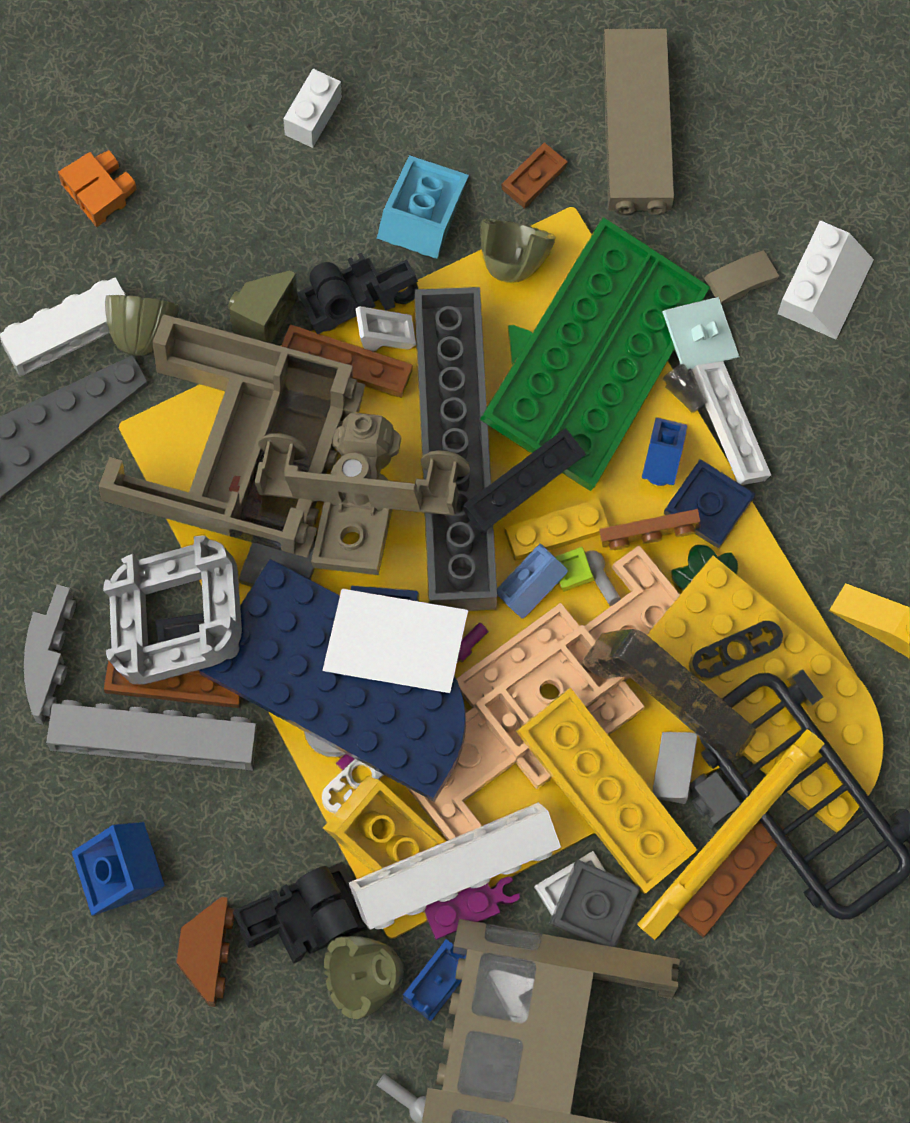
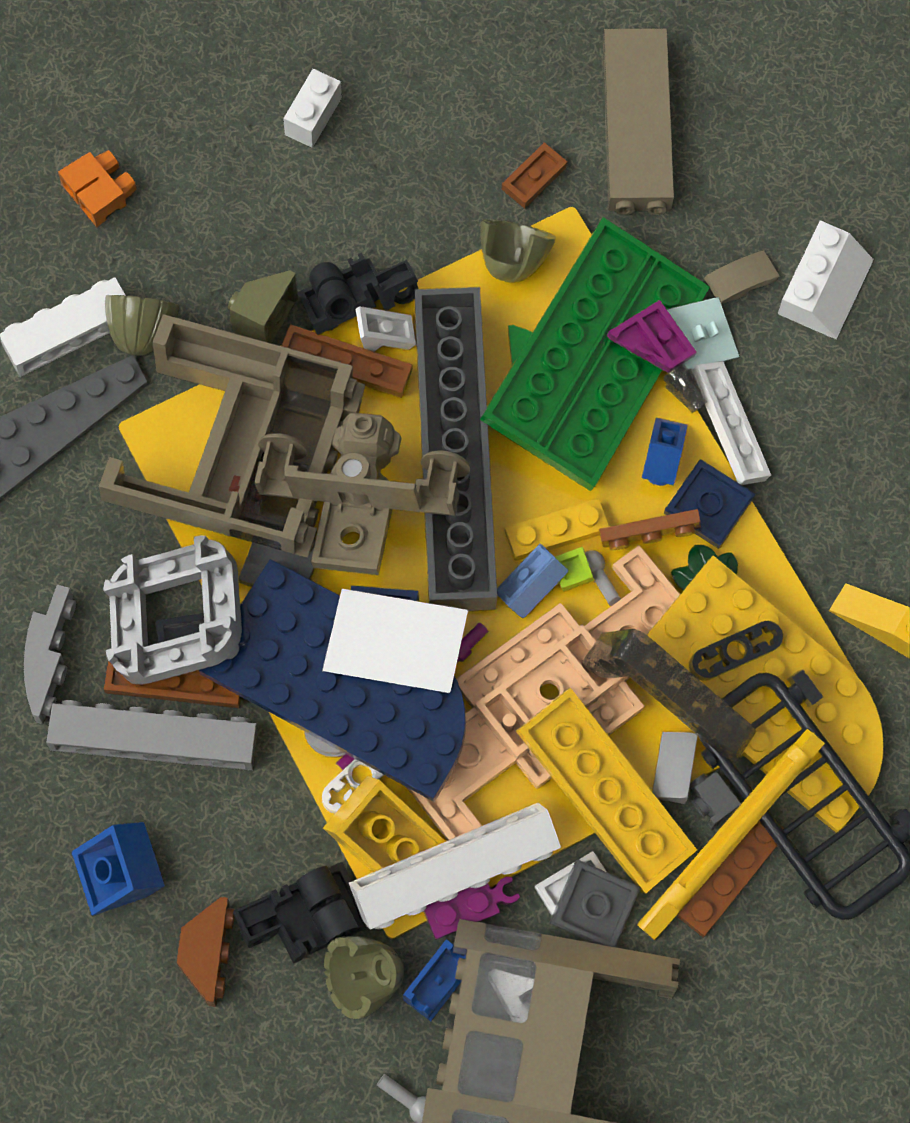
(422, 207): medium azure slope -> none
(523, 480): black plate -> none
(654, 337): none -> magenta wing

